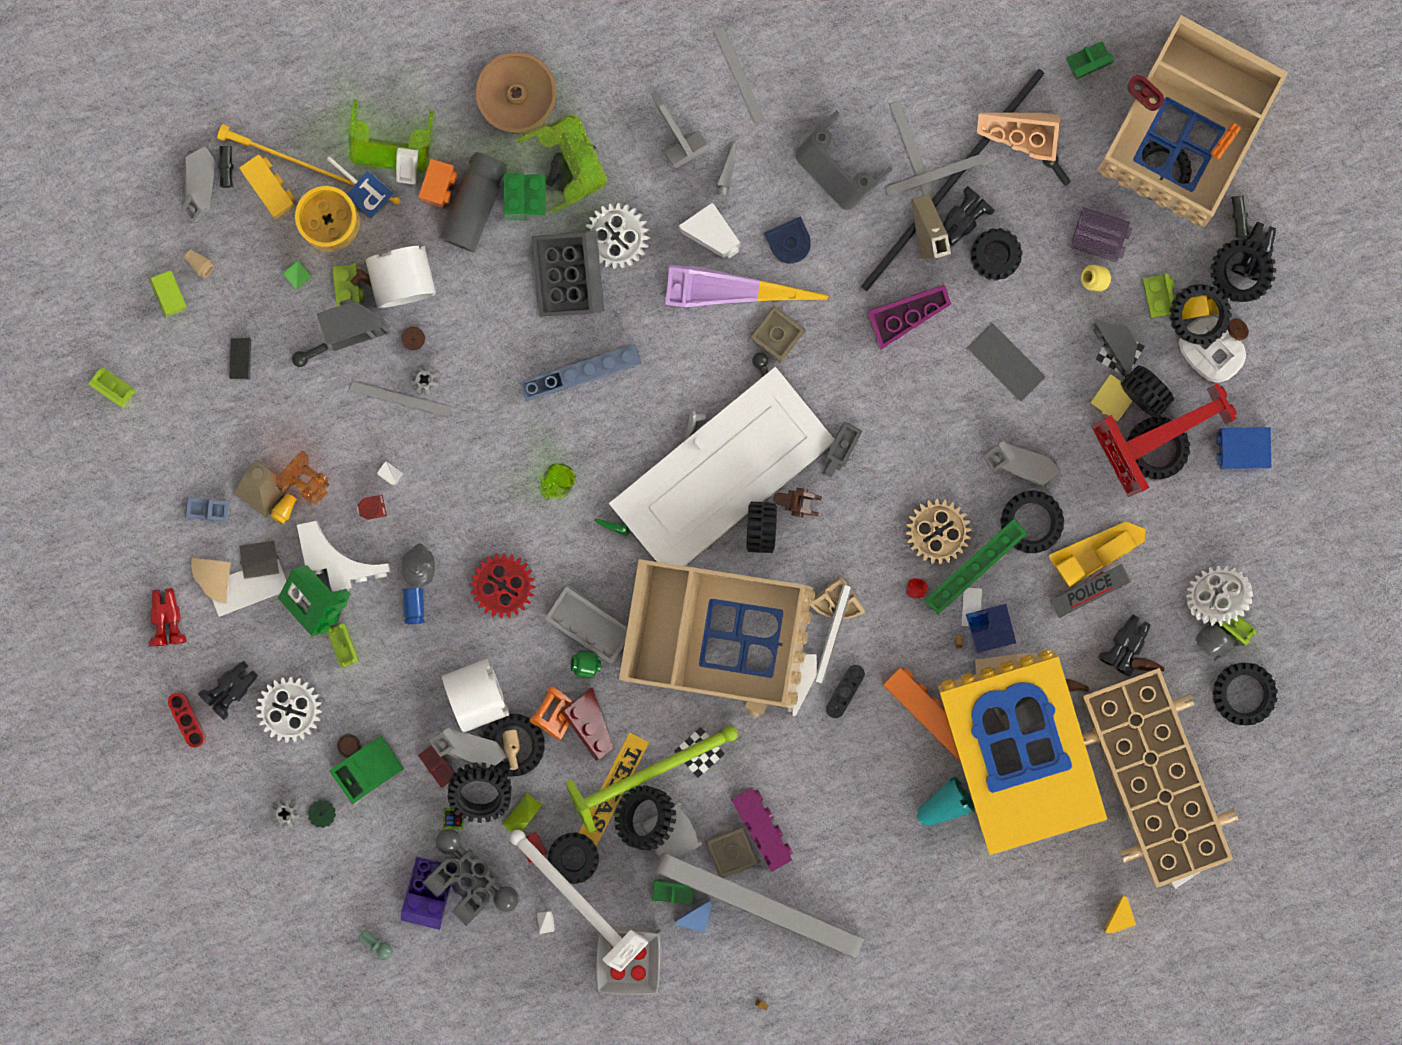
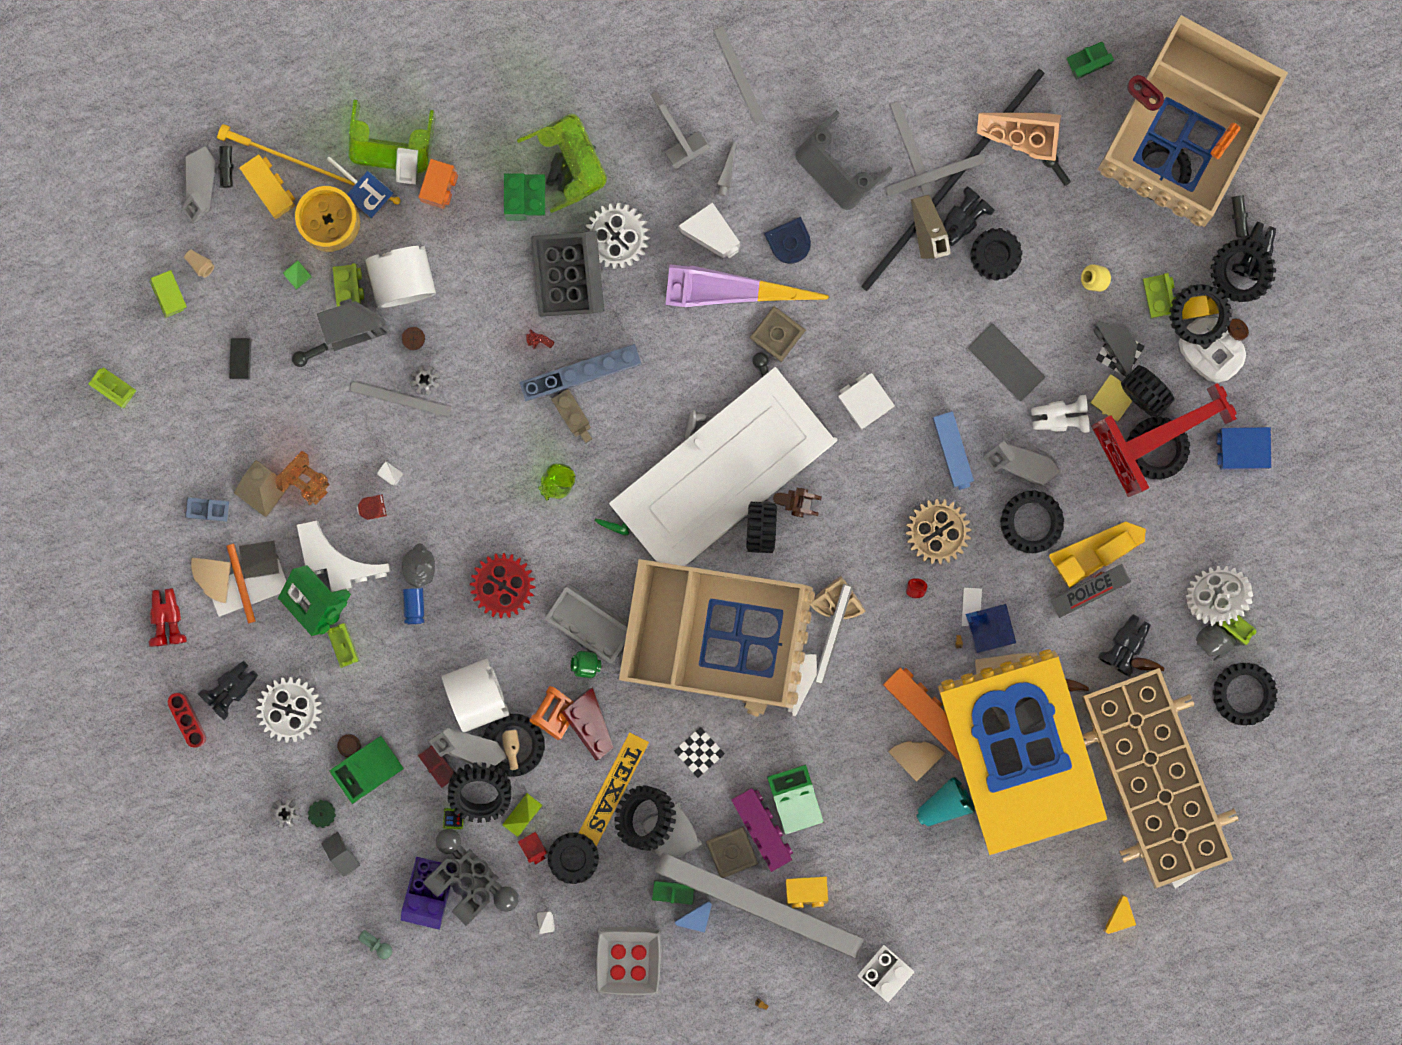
(241, 583): none -> orange bar
(283, 509): yellow cone -> none
(340, 854): none -> dark grey slope
(360, 276): reddish brown bar -> none
(473, 202): dark grey piece -> none
(516, 92): medium nougat dish -> none
(534, 339): none -> clear red plate
(572, 415): none -> dark tan hinge
(583, 805): lime piece -> none
(624, 948): white piece -> none
(795, 799): none -> slope
(806, 892): none -> yellow brick
(841, 448): dark grey hinge -> none
(848, 675): black beam -> none
(865, 400): none -> white brick
(885, 973): none -> white slope
(901, 316): magenta wedge -> none
(916, 757): none -> tan brick
(953, 450): none -> medium blue brick
(976, 566): green plate -> none
(1056, 415): none -> white piece
(1100, 234): clear purple brick -> none

